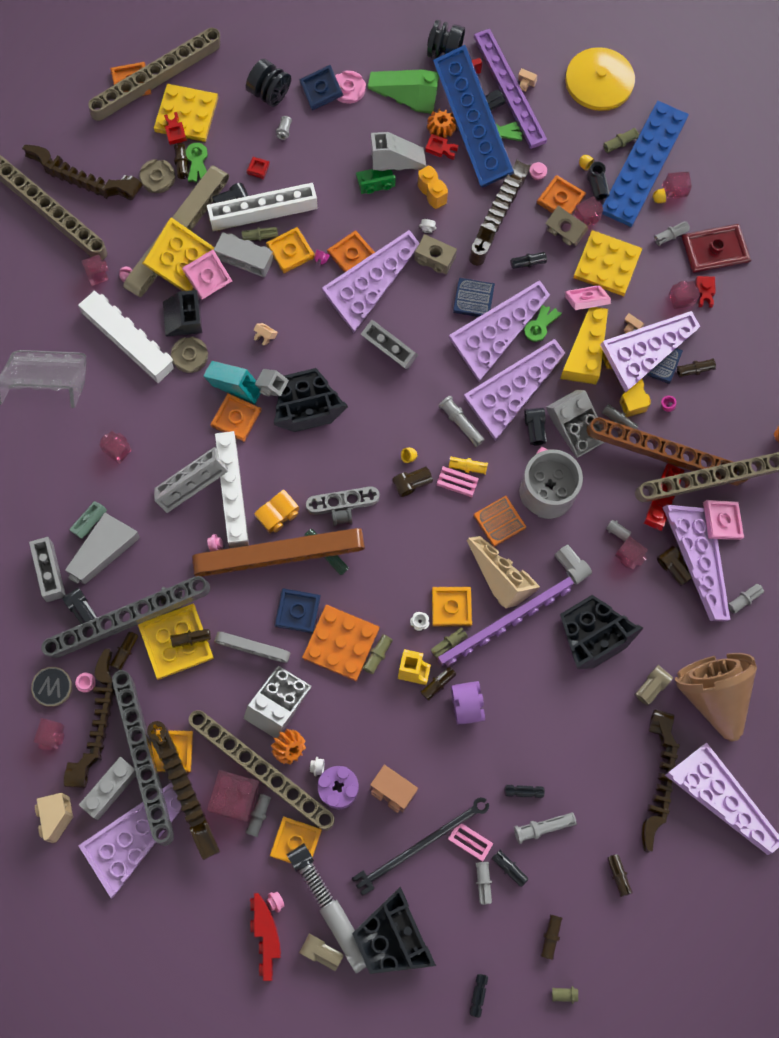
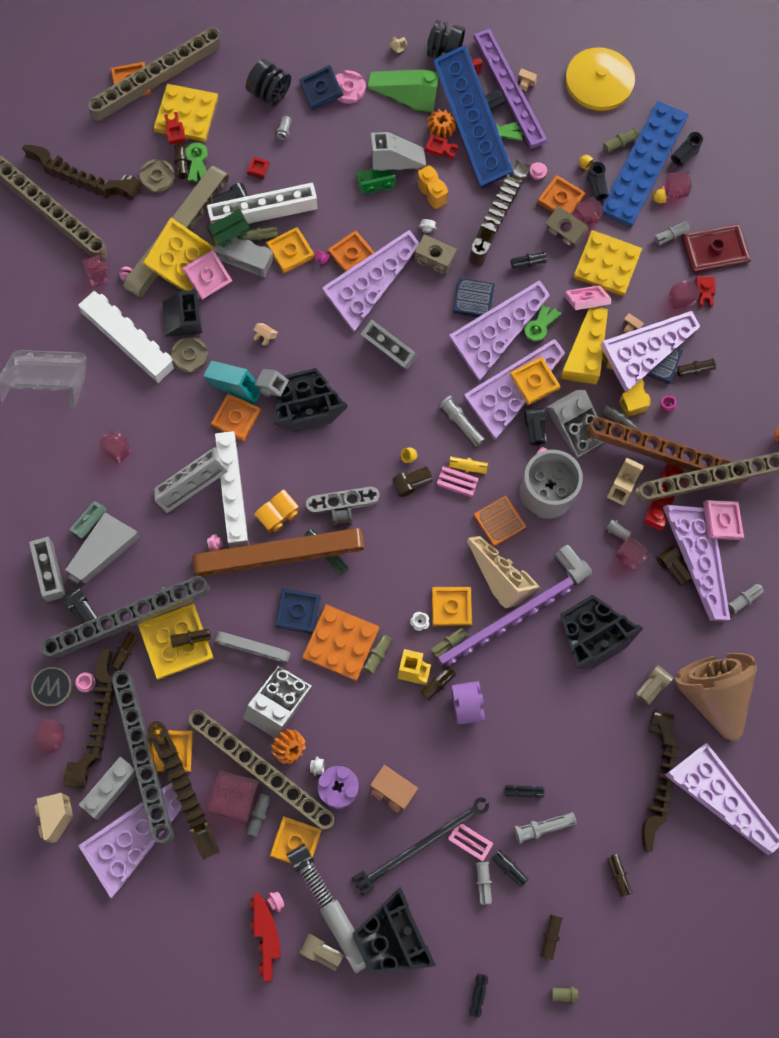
(228, 228): none -> dark green brick
(398, 45): none -> tan piece
(534, 380): none -> light orange tile
(625, 481): none -> tan brick
(687, 149): none -> black piece

